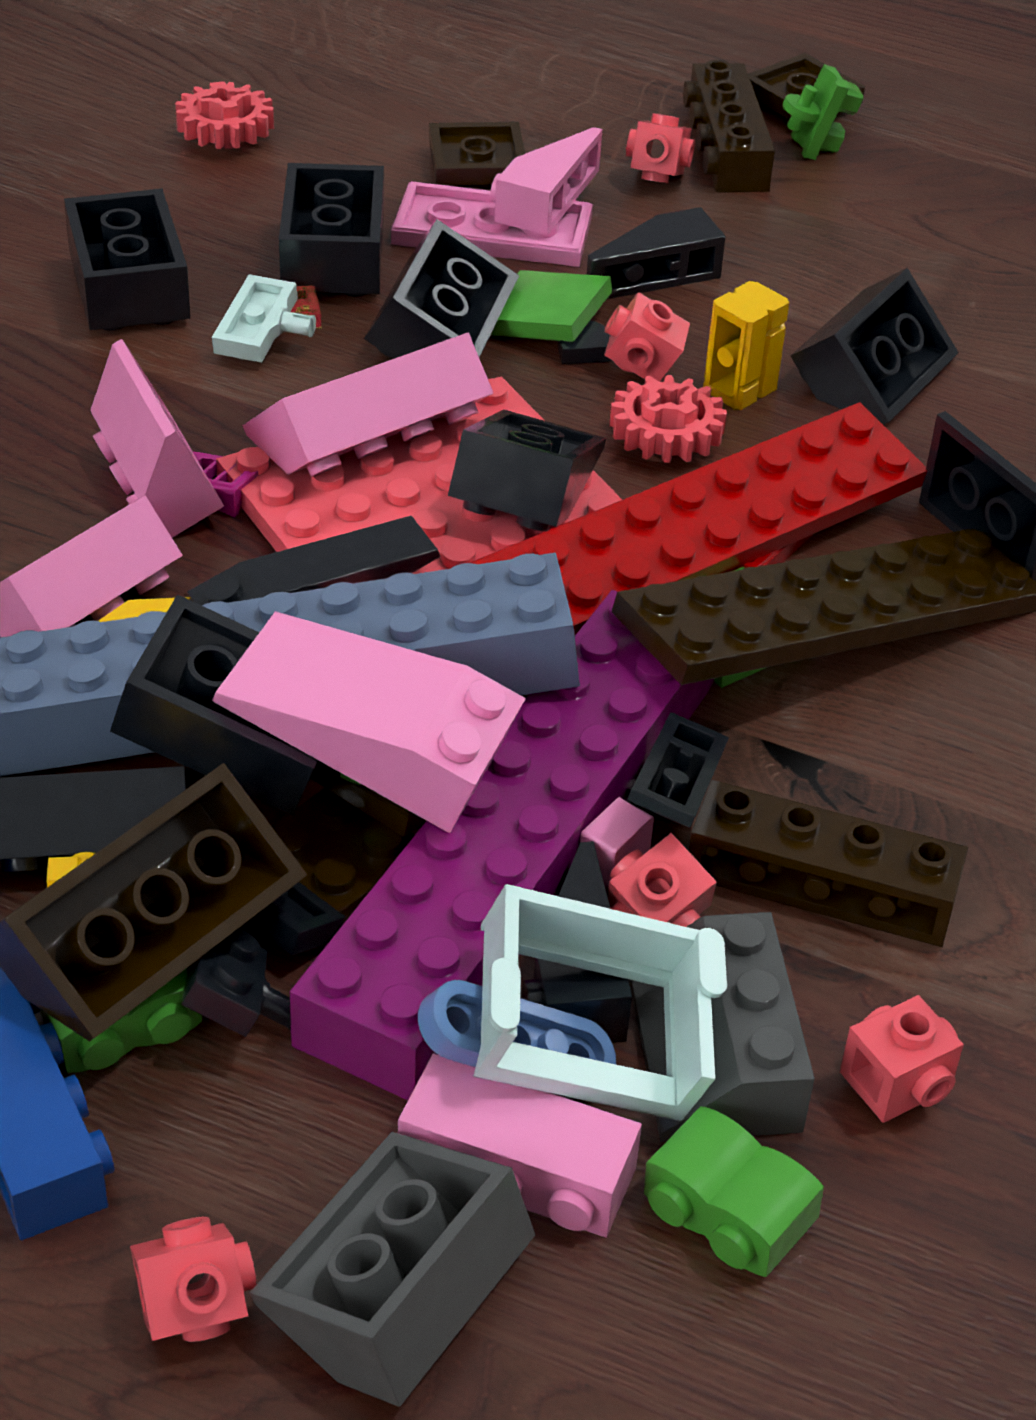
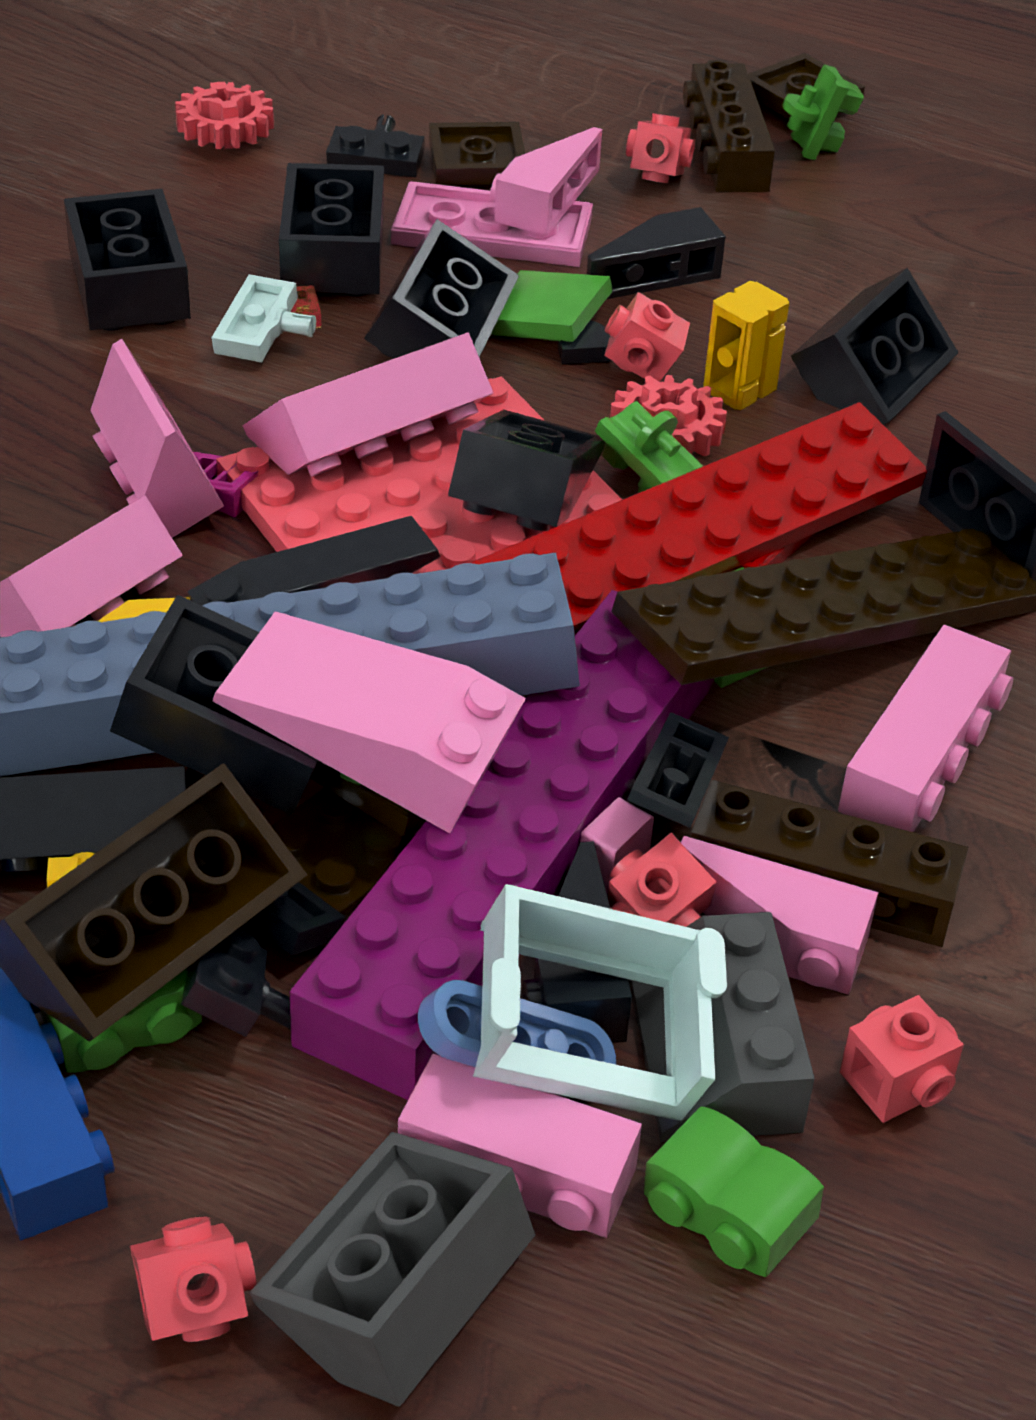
(394, 150): none -> black plate
(645, 445): none -> bright green hips
(816, 918): none -> bright pink slope
(927, 731): none -> bright pink brick

